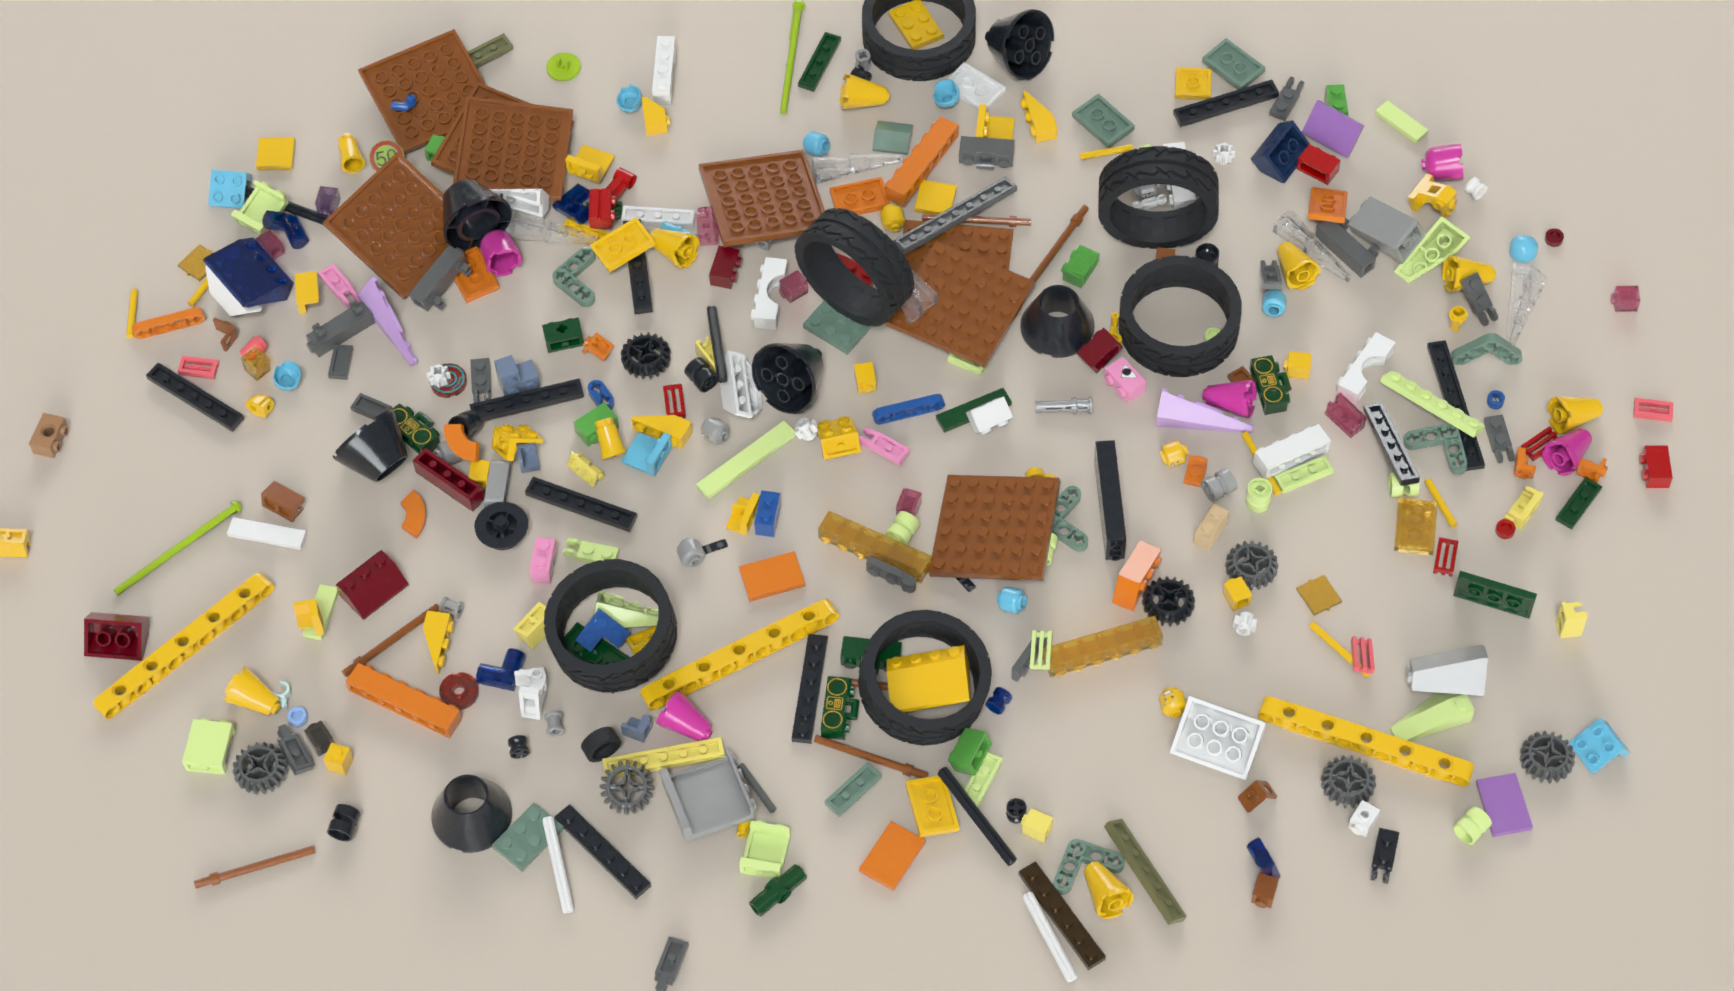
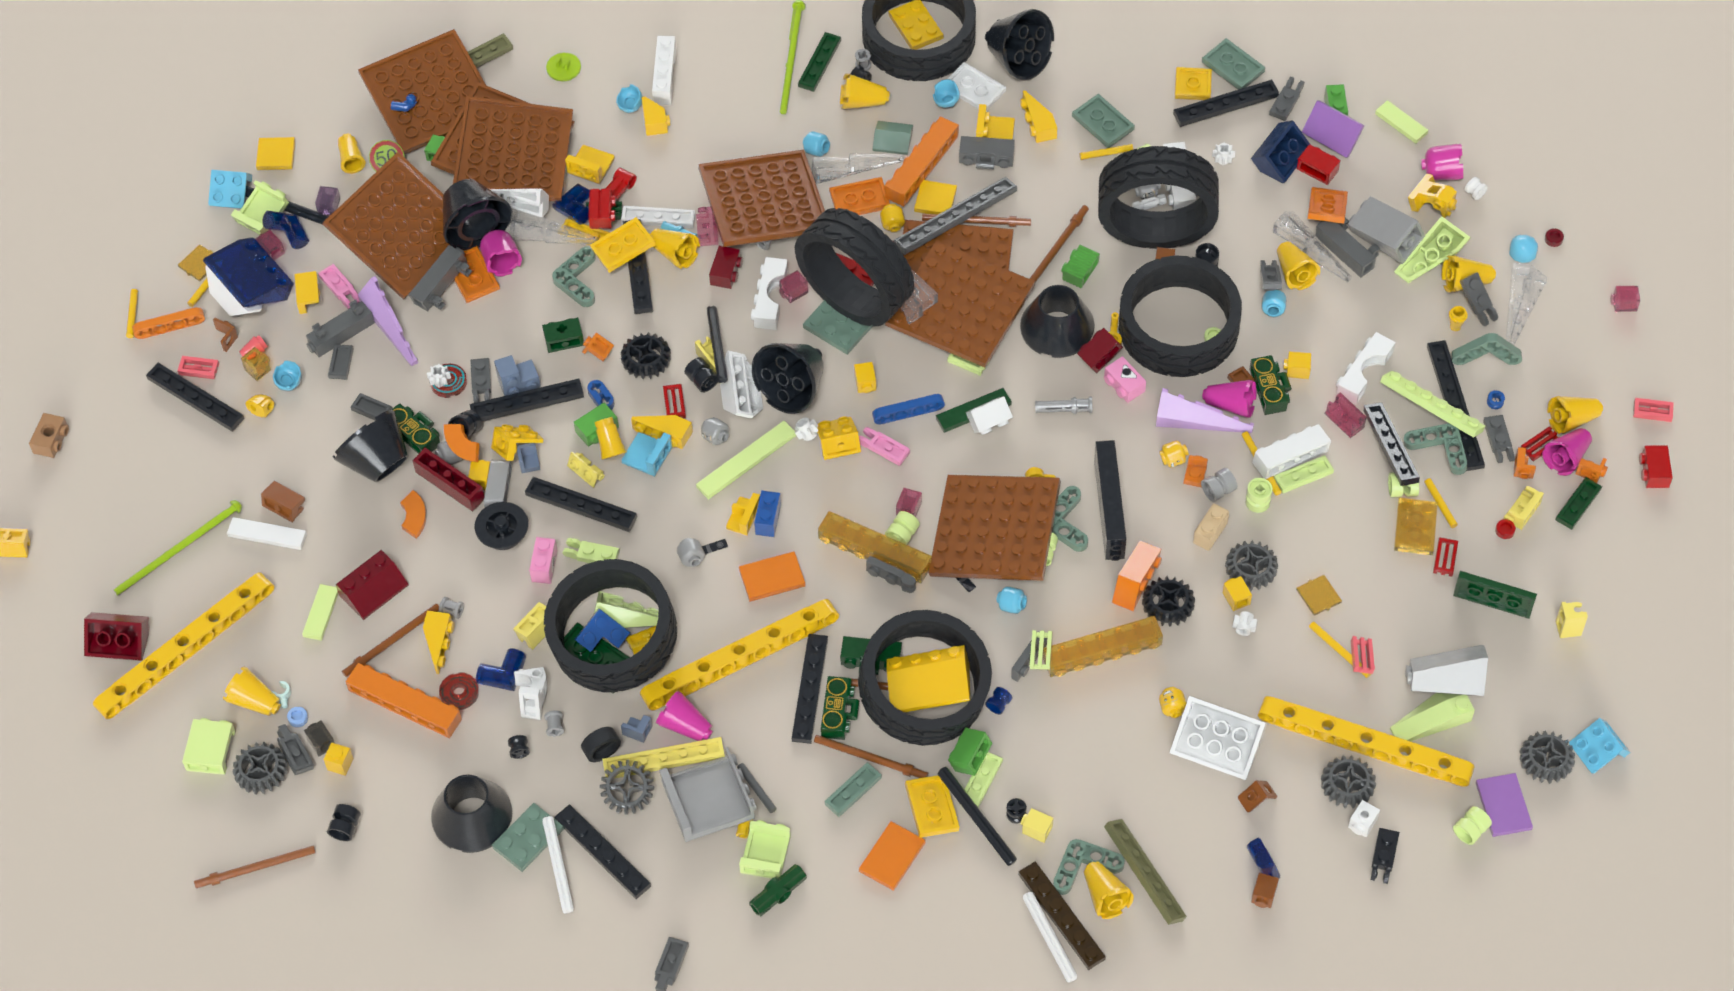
(309, 615): yellow panel -> none

